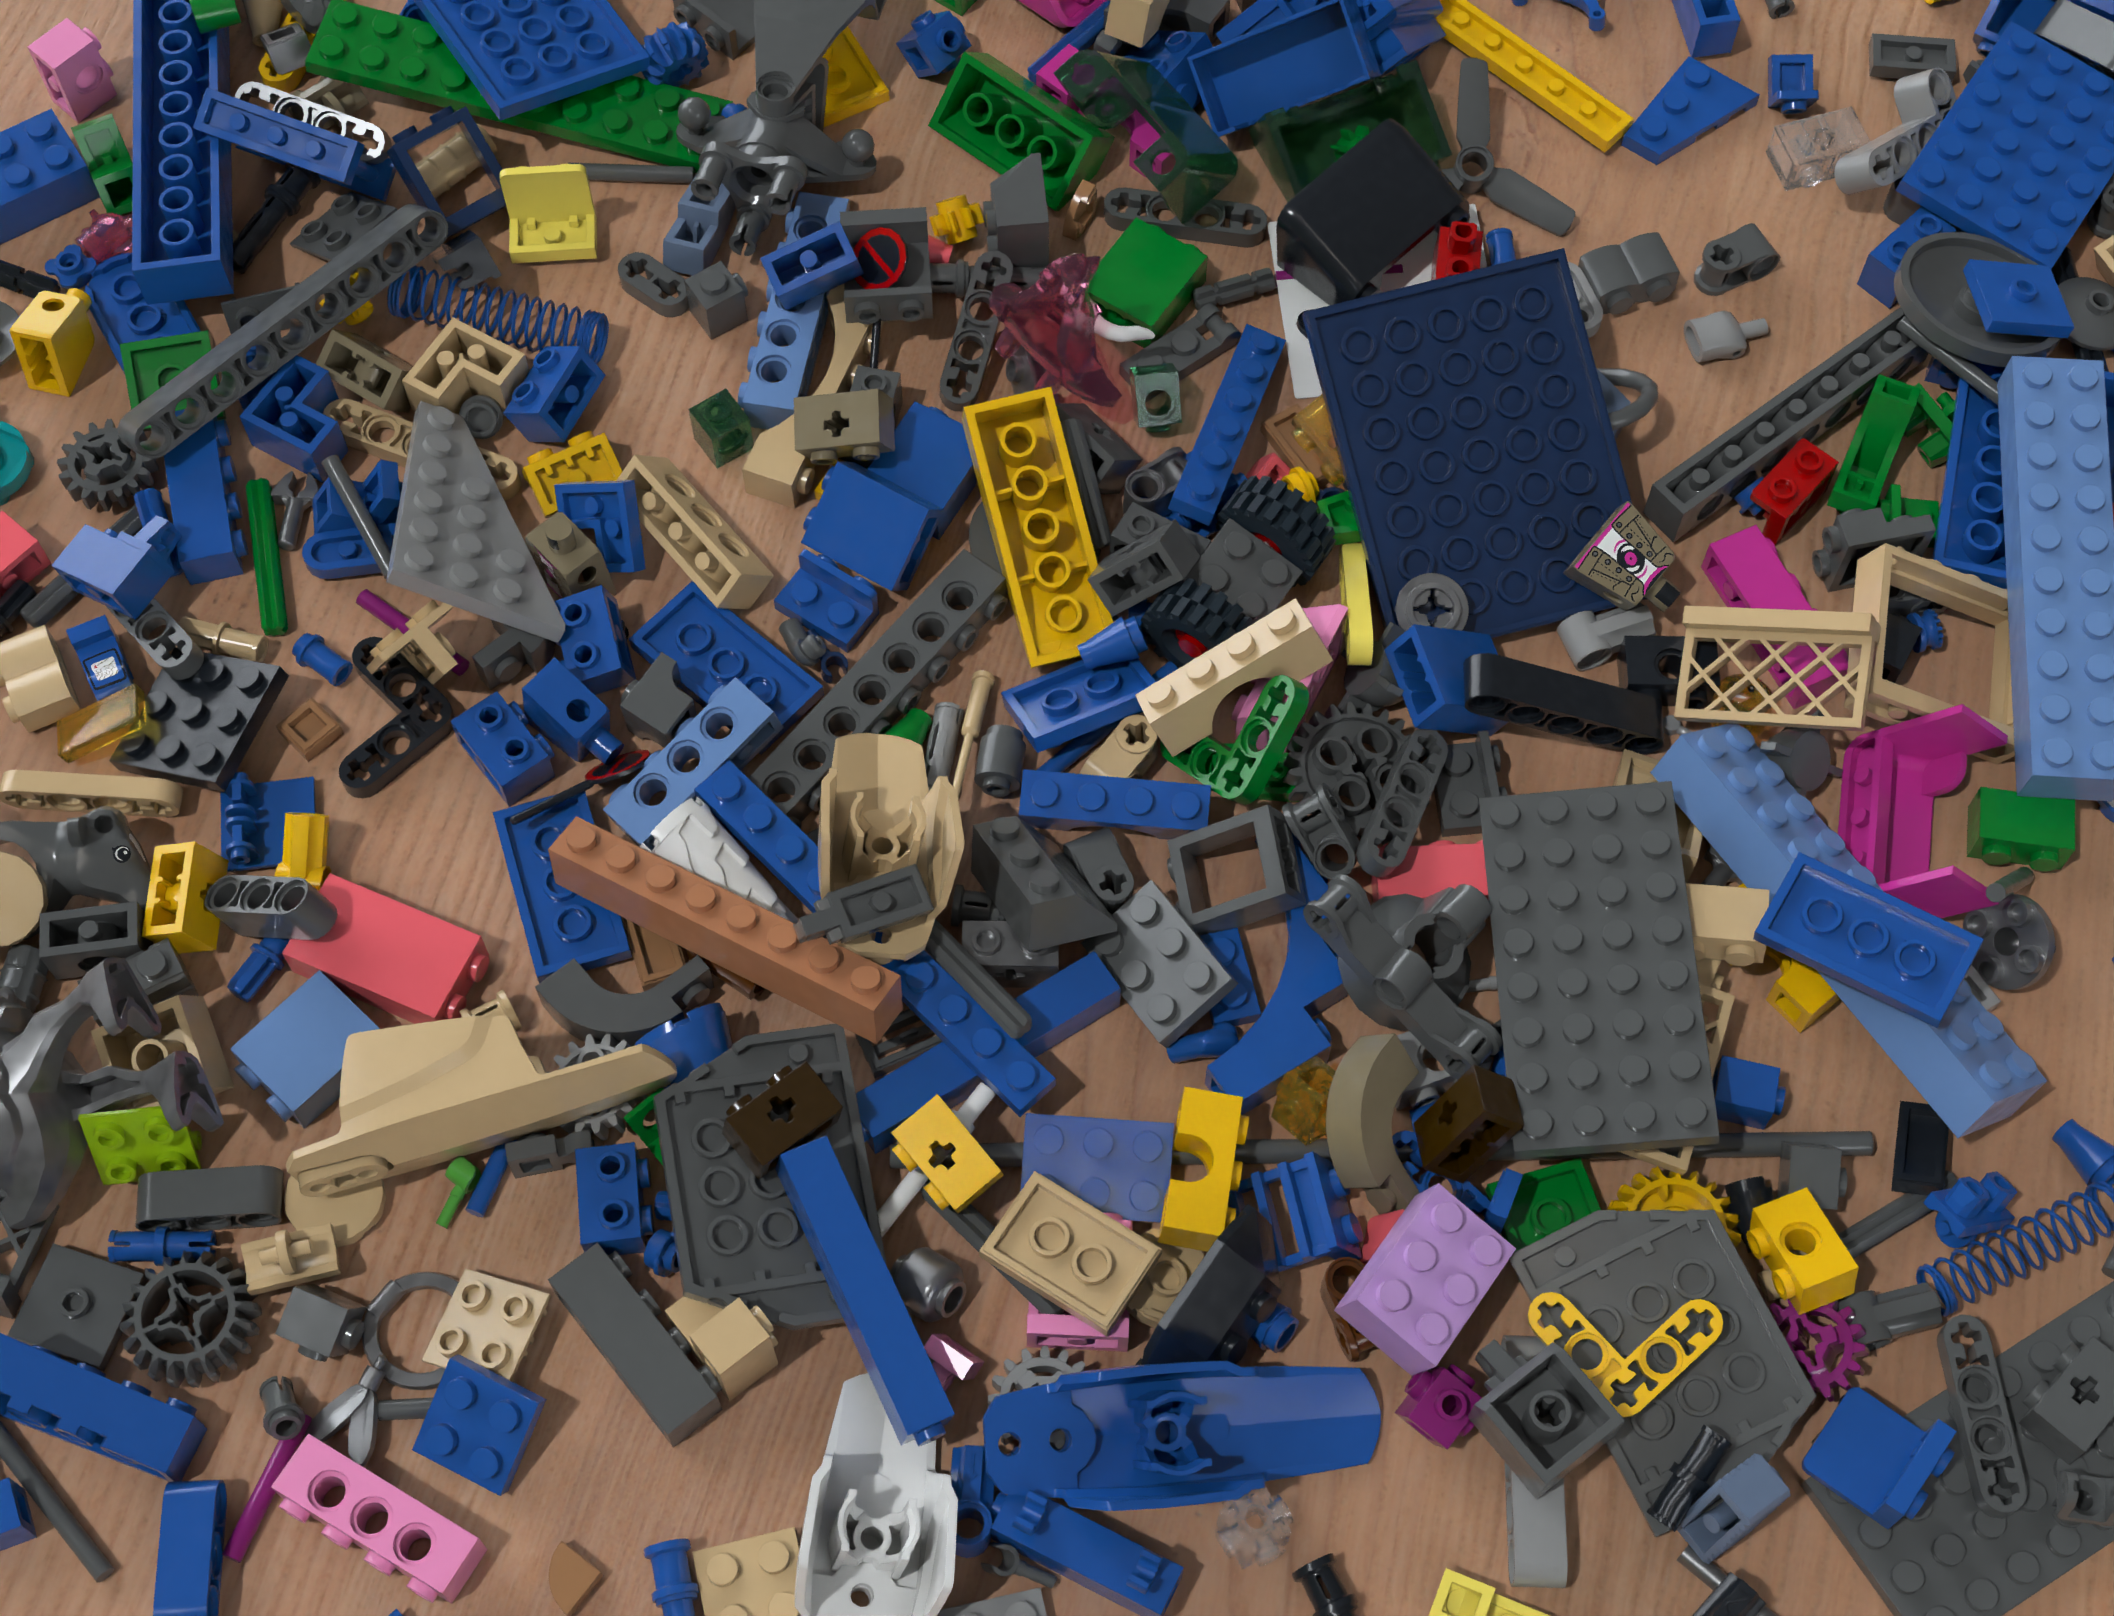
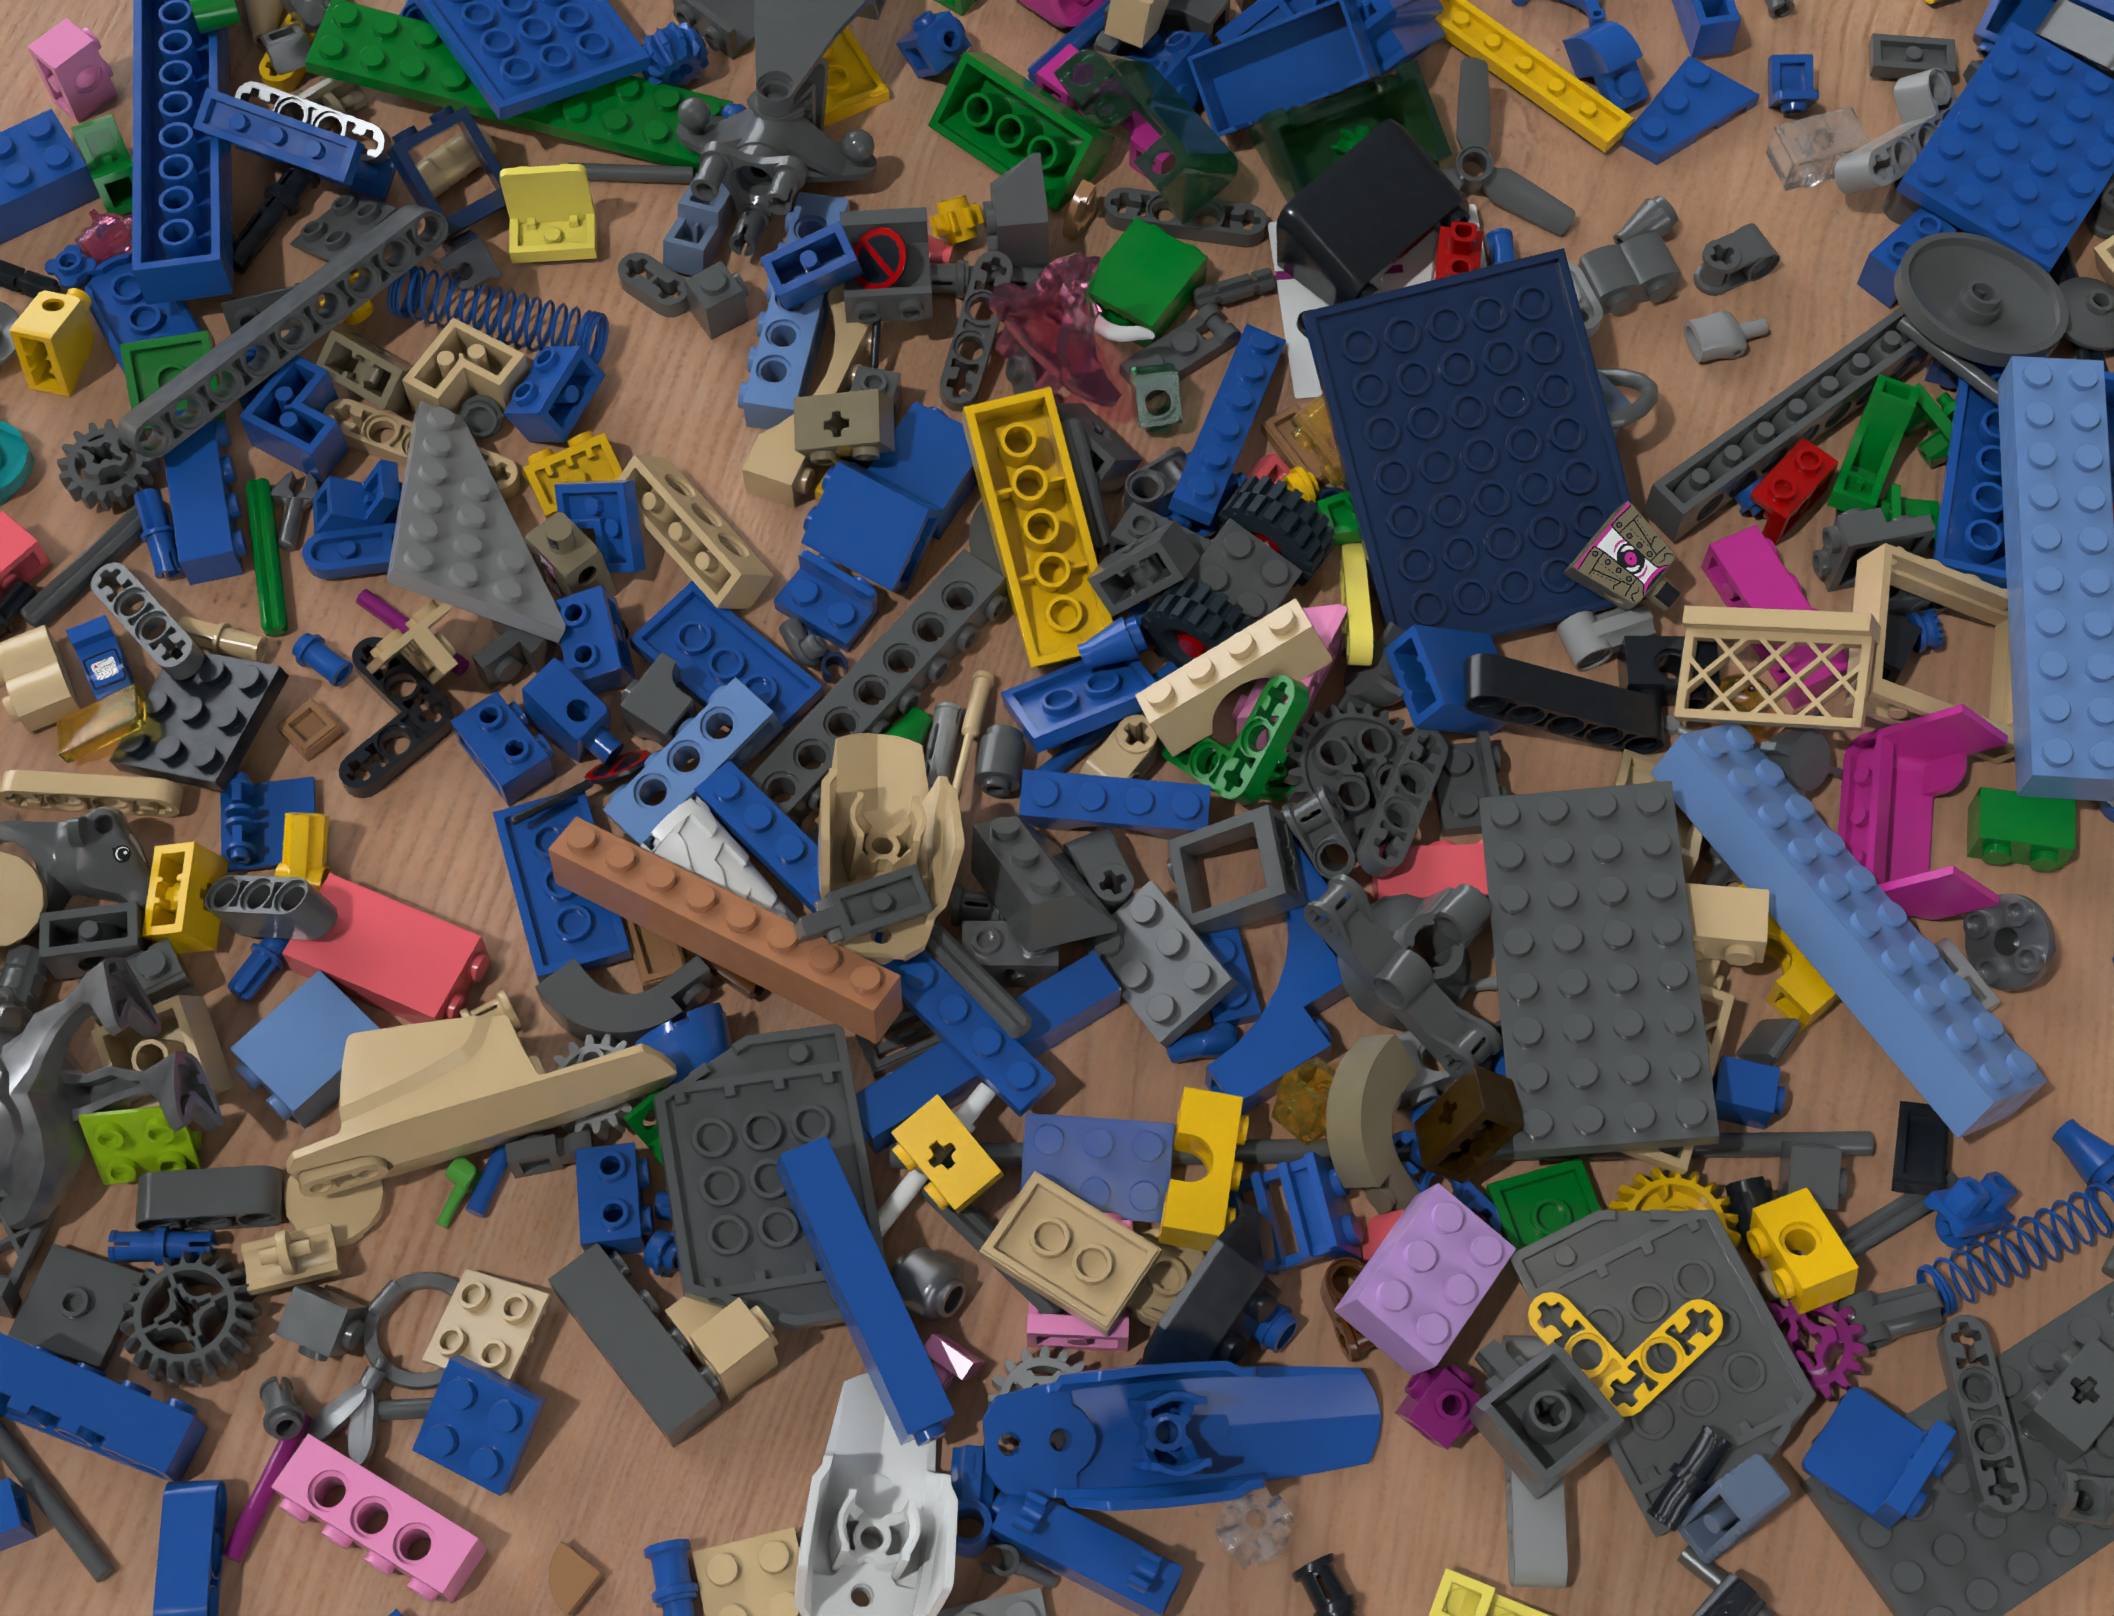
(120, 567): hinge -> none
(358, 512): dark grey bar -> none
(721, 428): clear green brick -> none
(810, 1111): dark brown brick -> none
(1445, 595): flat silver gear -> none
(1502, 1199): blue tile -> none
(1610, 57): none -> blue brick
(1650, 217): none -> dark grey cone
(1768, 1040): none -> dark grey slope
(1868, 939): blue plate -> none
(2009, 884): dark grey bar -> none
(2018, 299): blue plate -> none

